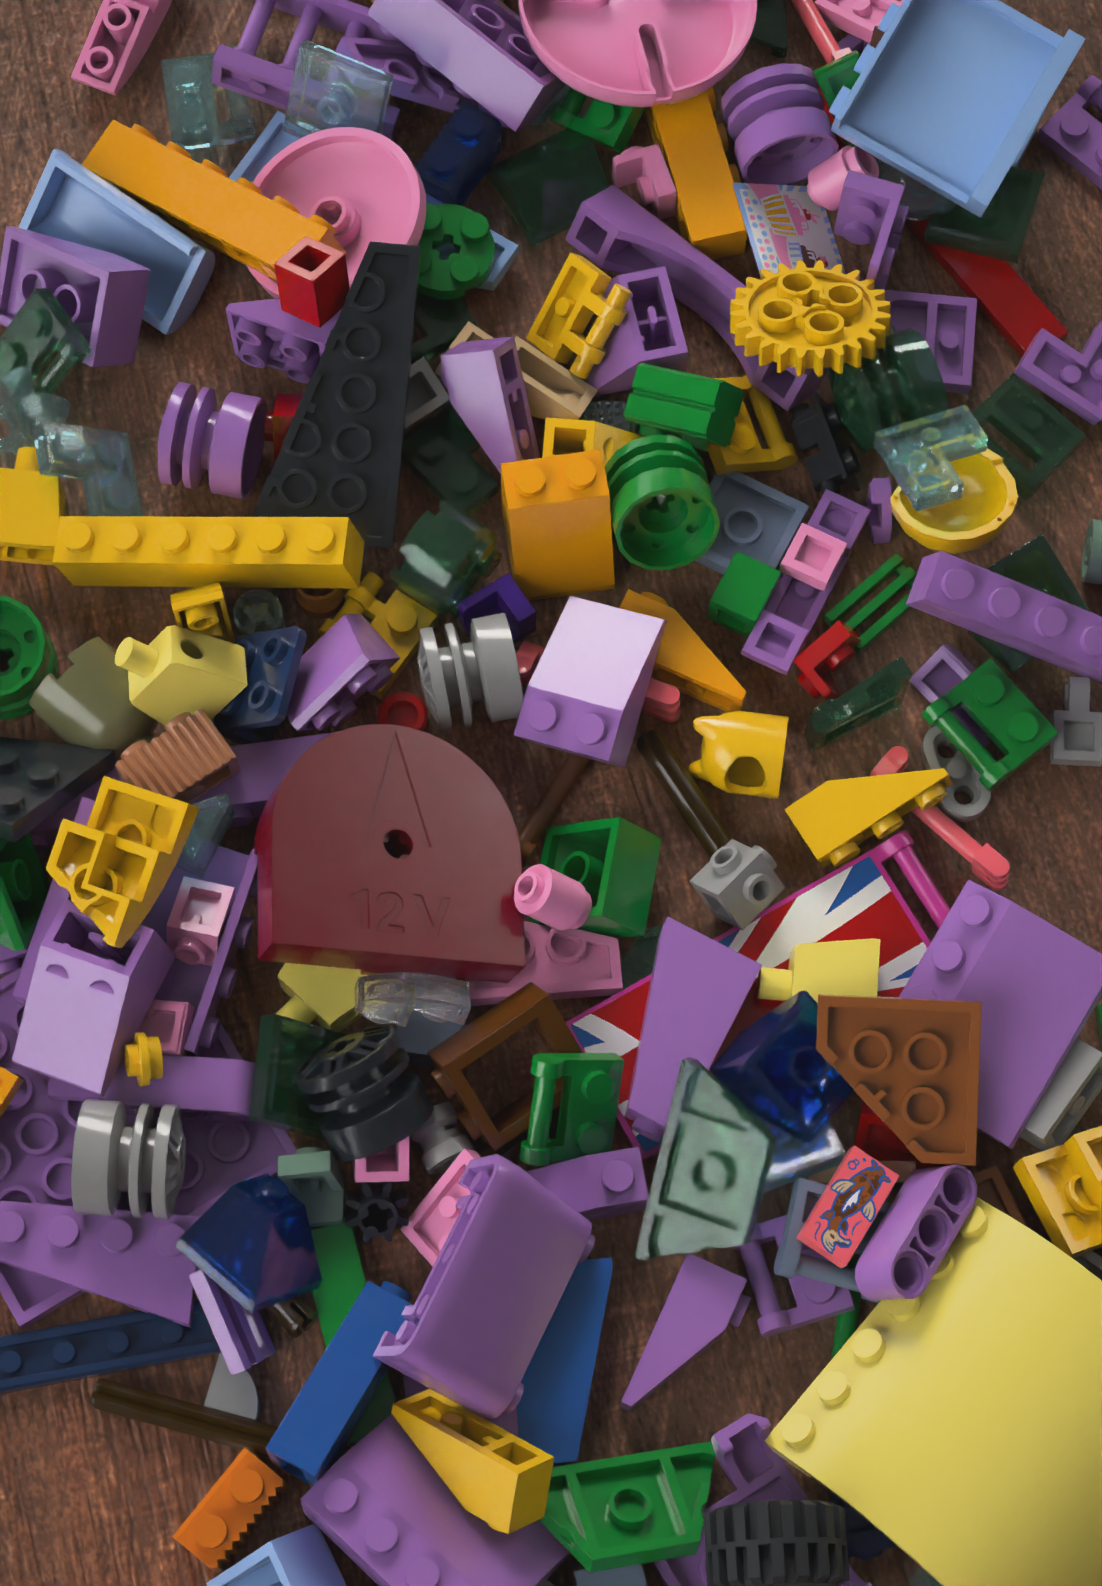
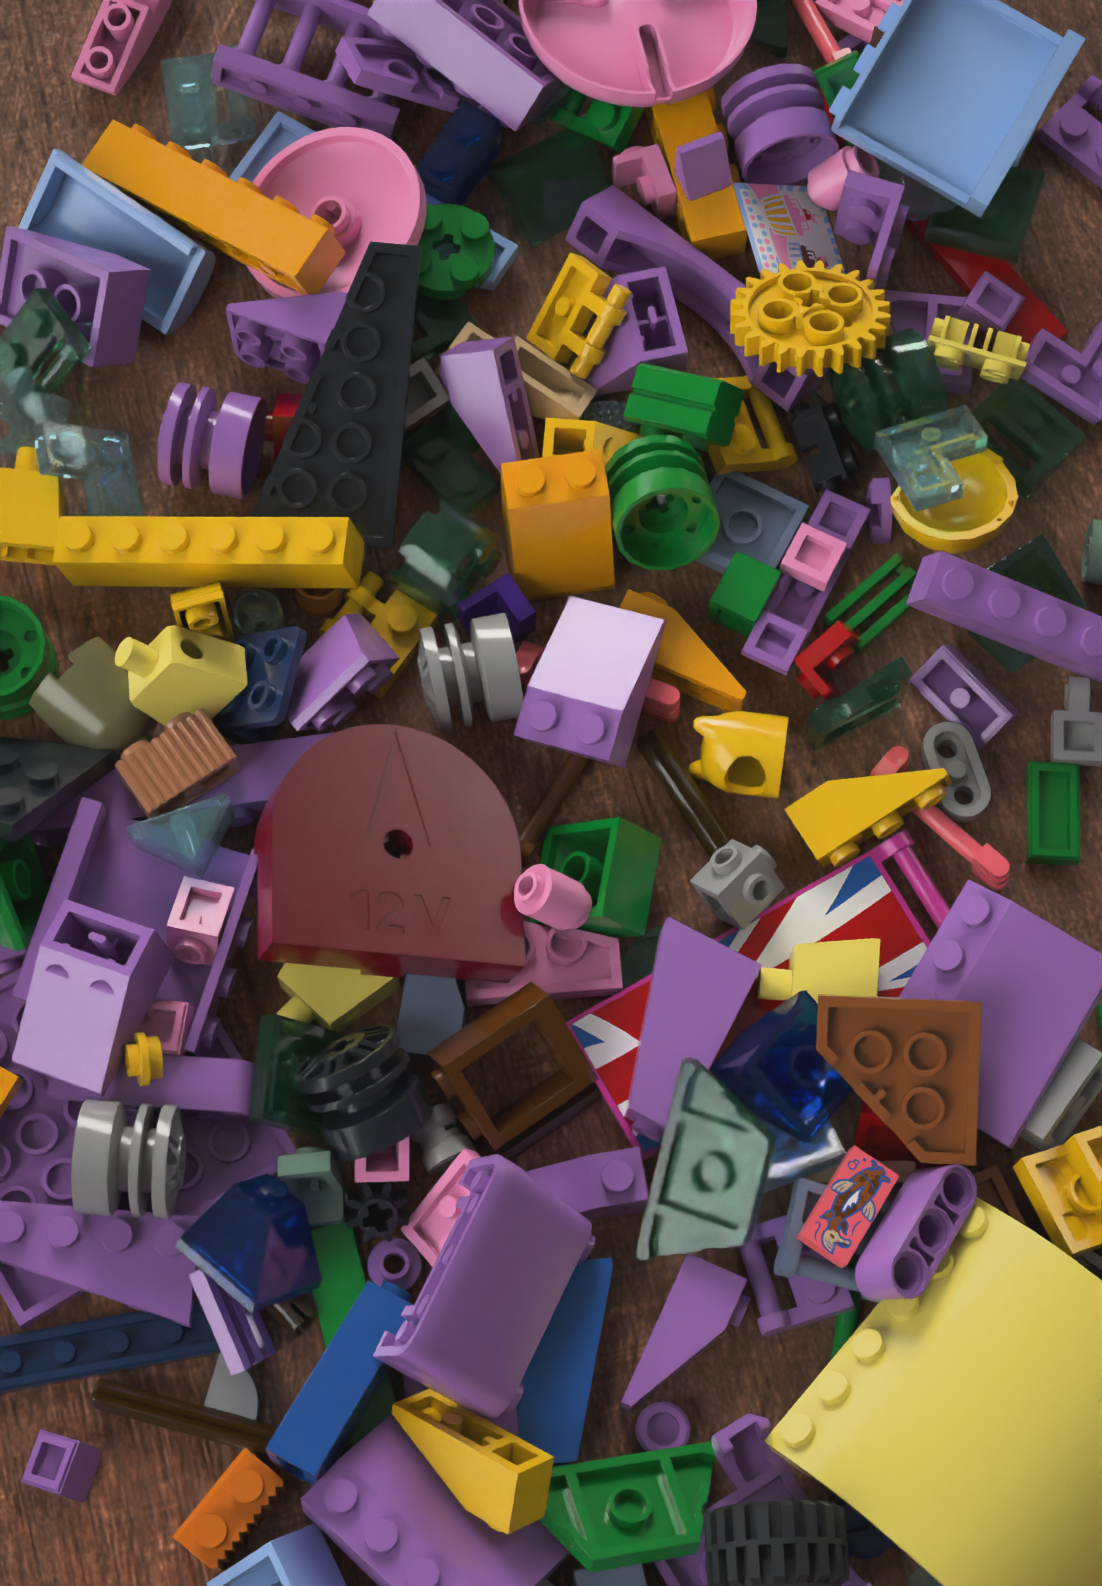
(62, 1466): none -> medium lavender slope
(121, 856): yellow slope -> none
(312, 281): red brick -> none
(334, 93): clear light blue plate -> none
(394, 996): clear slope -> none
(396, 1247): none -> medium lavender plate
(404, 710): red tile -> none
(585, 1110): green plate -> none
(662, 1427): none -> medium lavender tile
(703, 166): none -> medium lavender slope
(991, 304): none -> medium lavender tile
(1002, 715): green plate -> none
(1004, 361): none -> light yellow hinge
(1053, 813): none -> green tile

